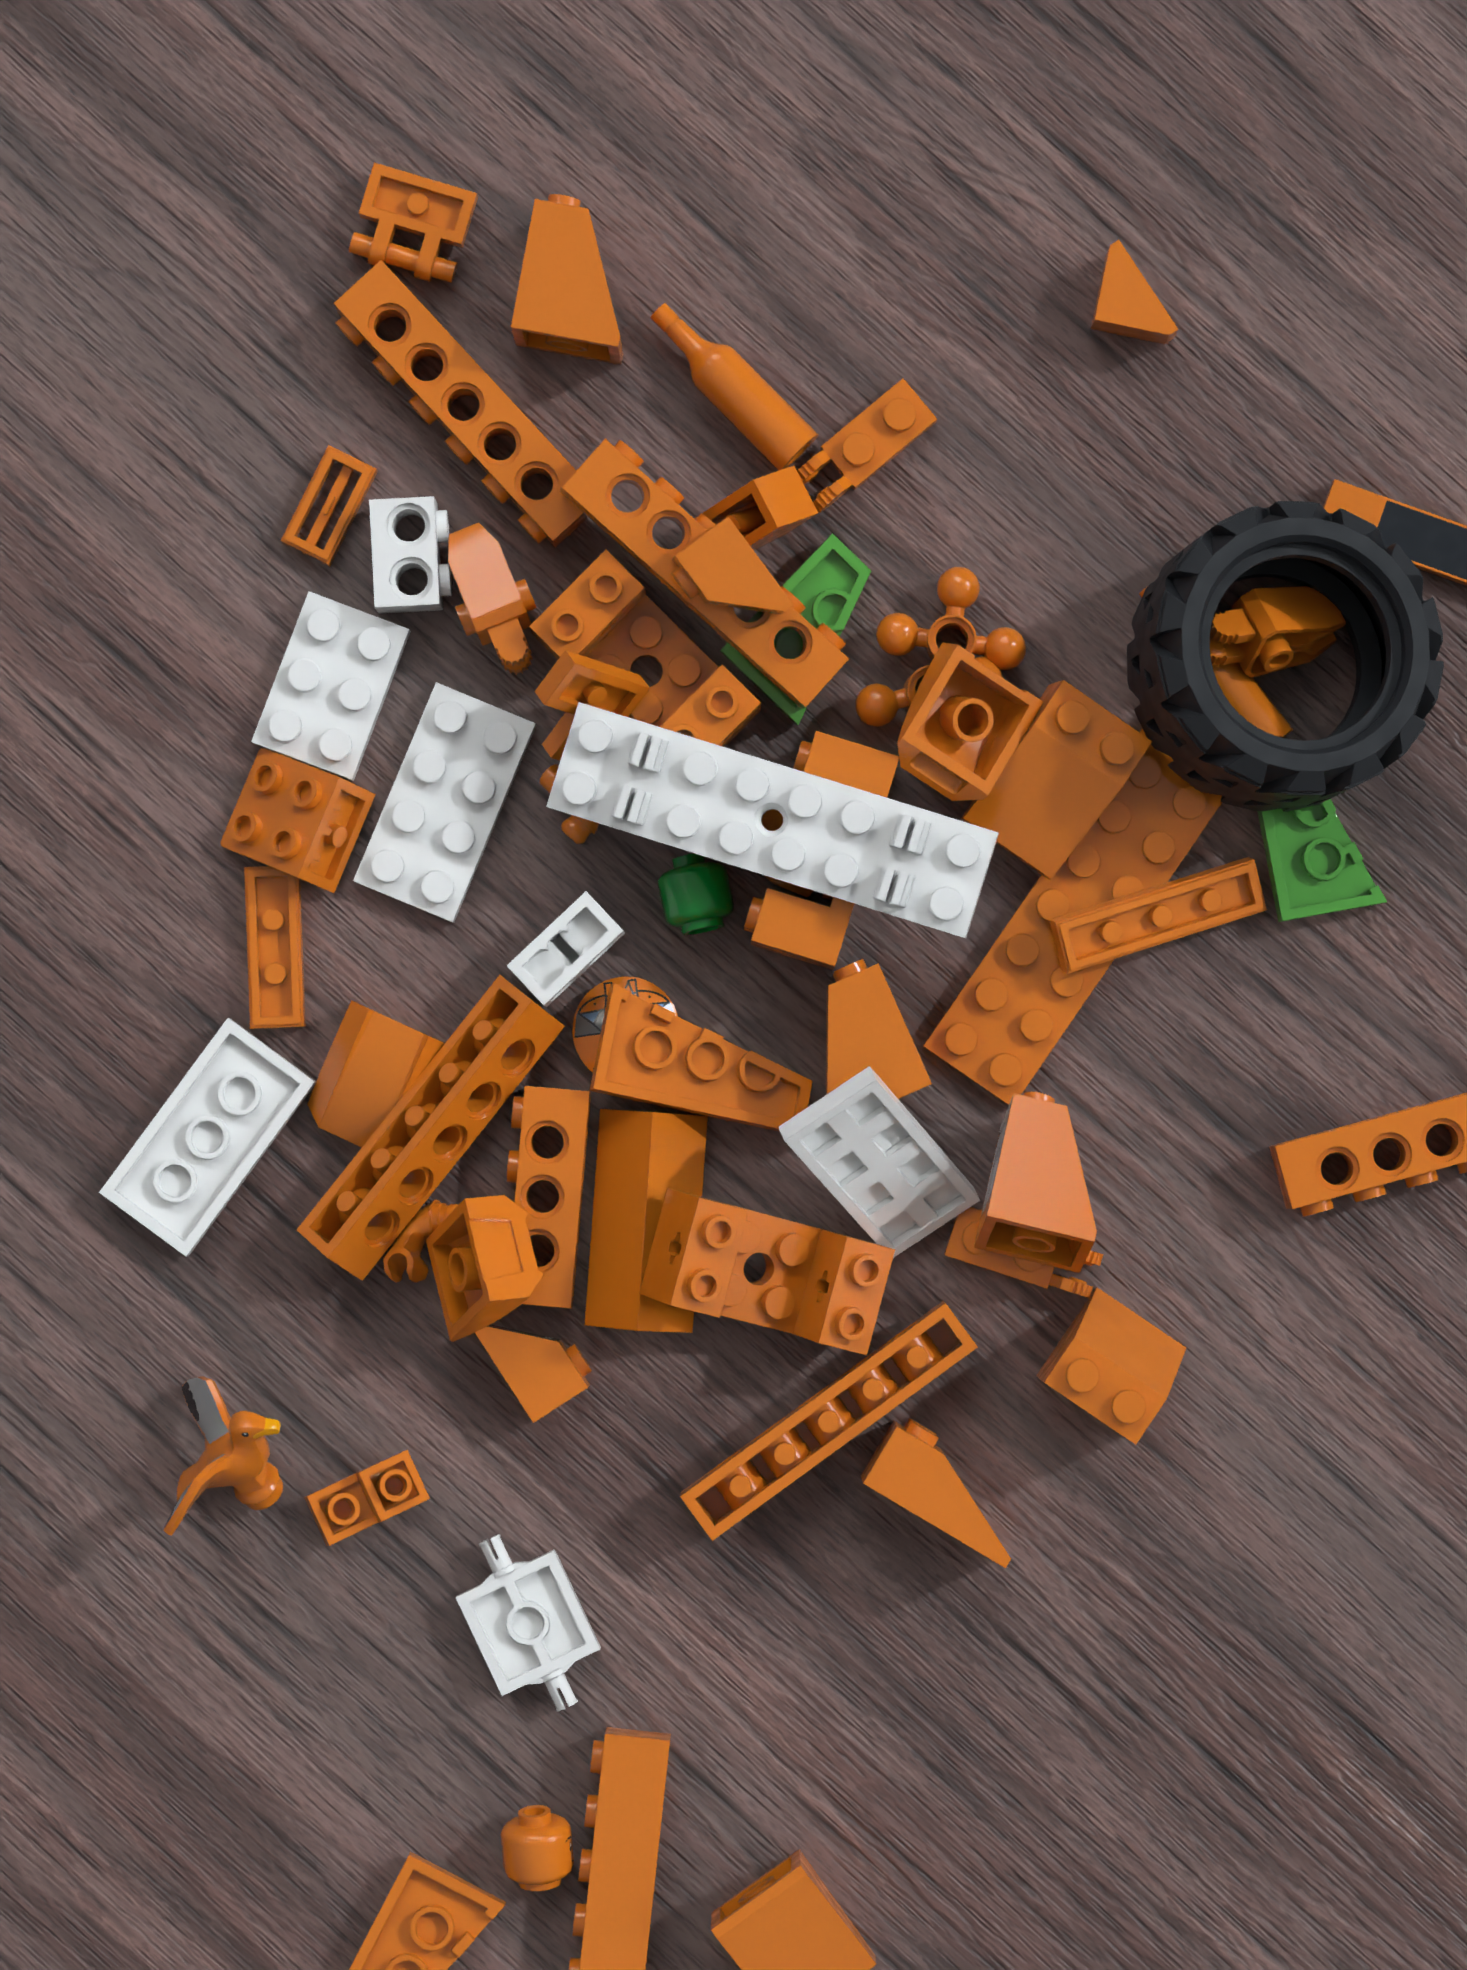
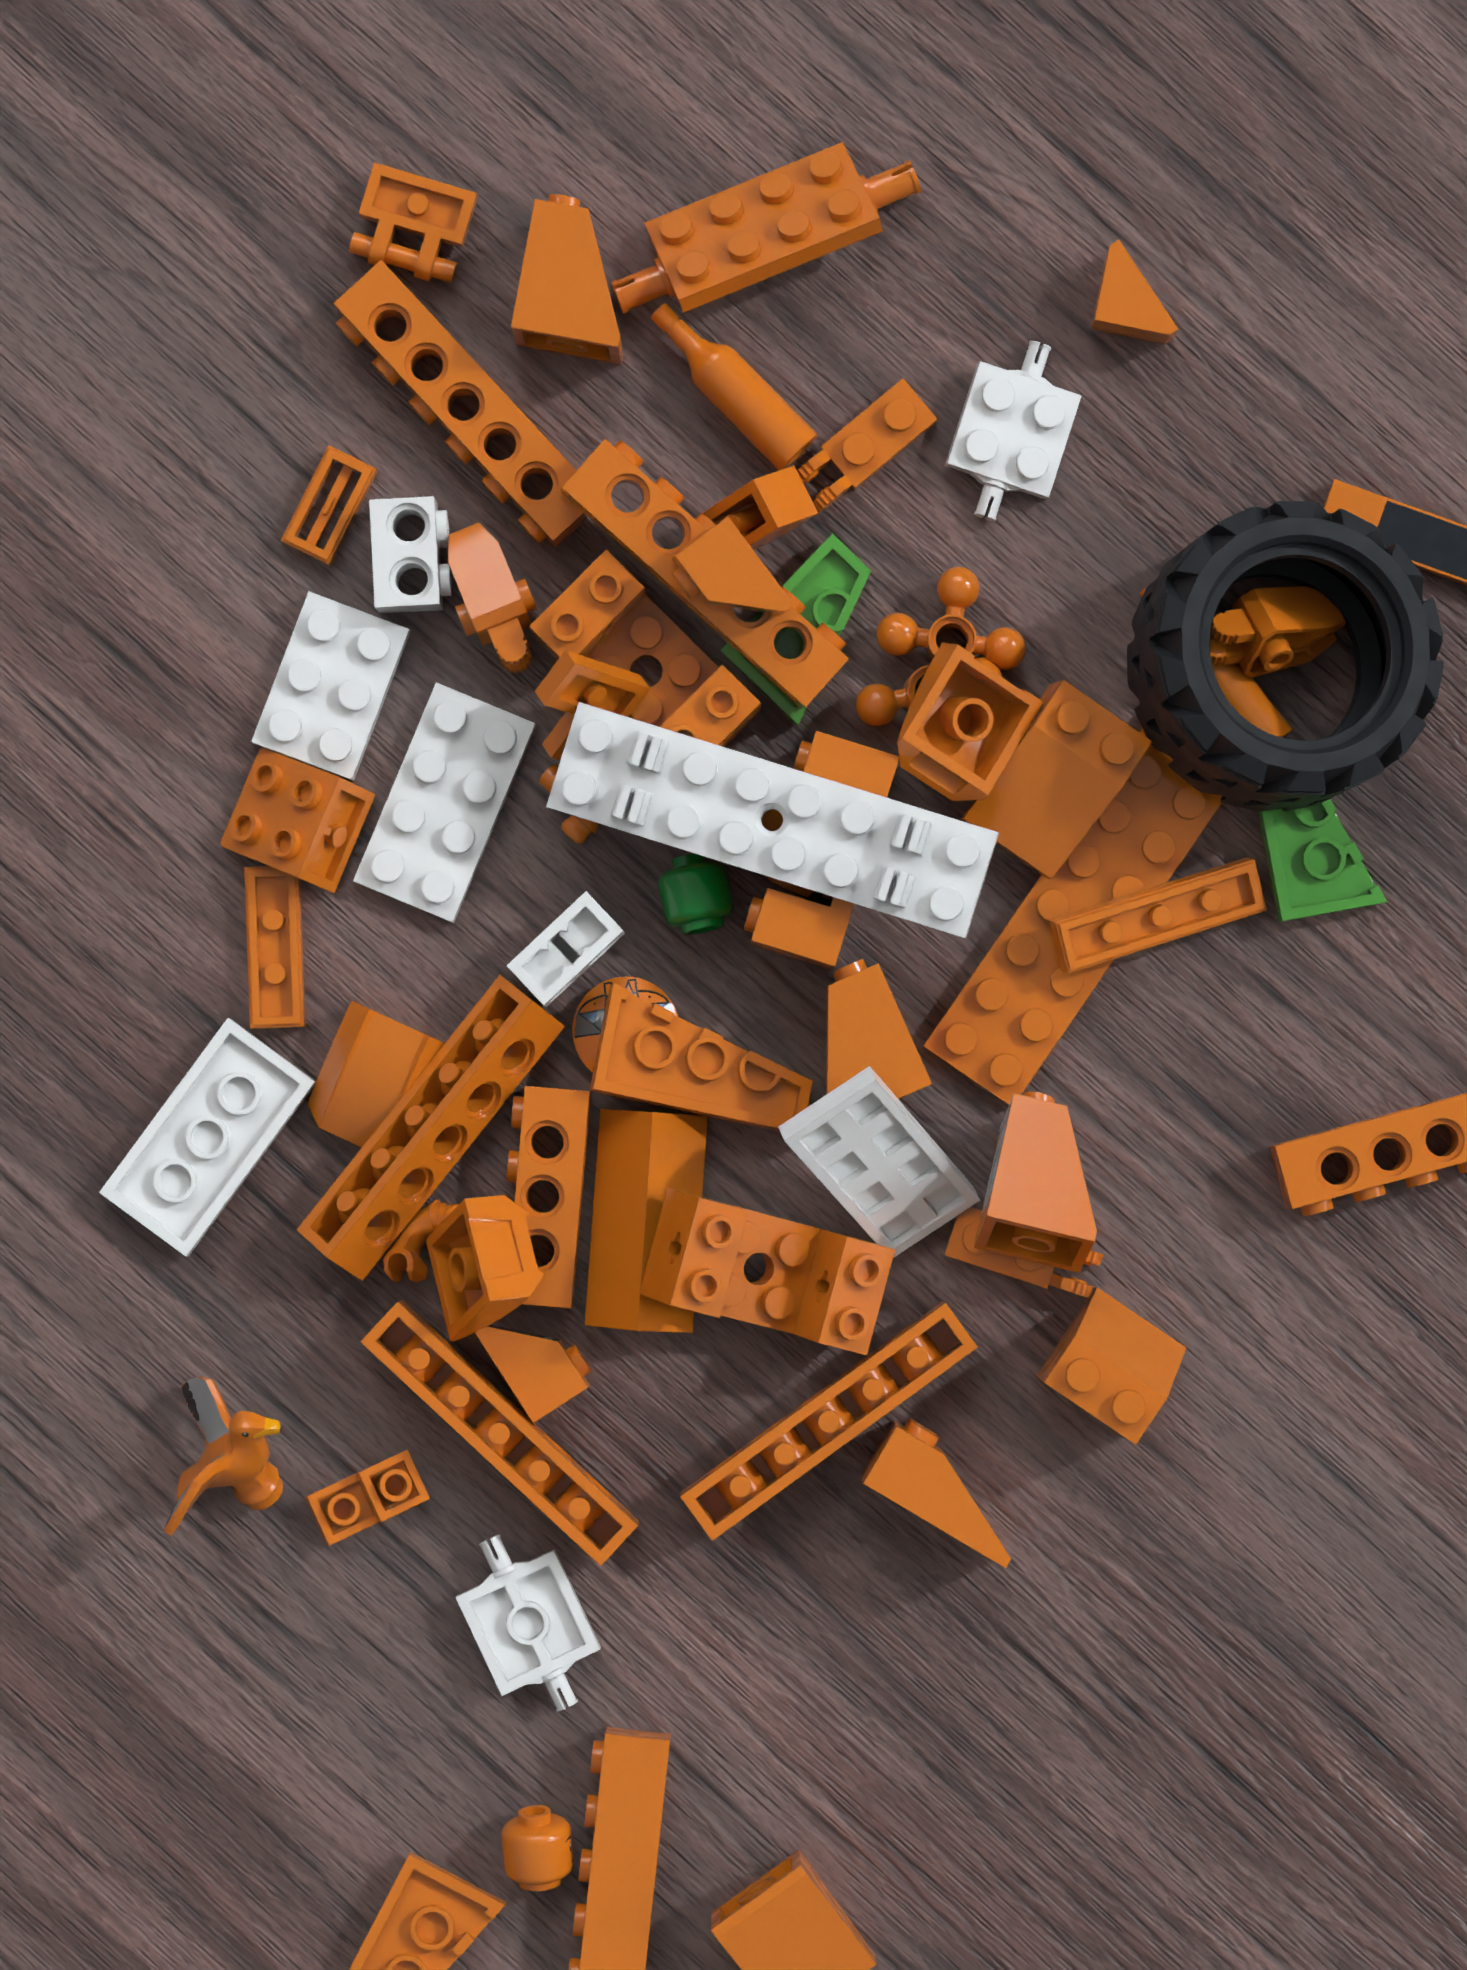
(500, 1432): none -> orange brick
(763, 228): none -> orange plate
(1012, 430): none -> white plate

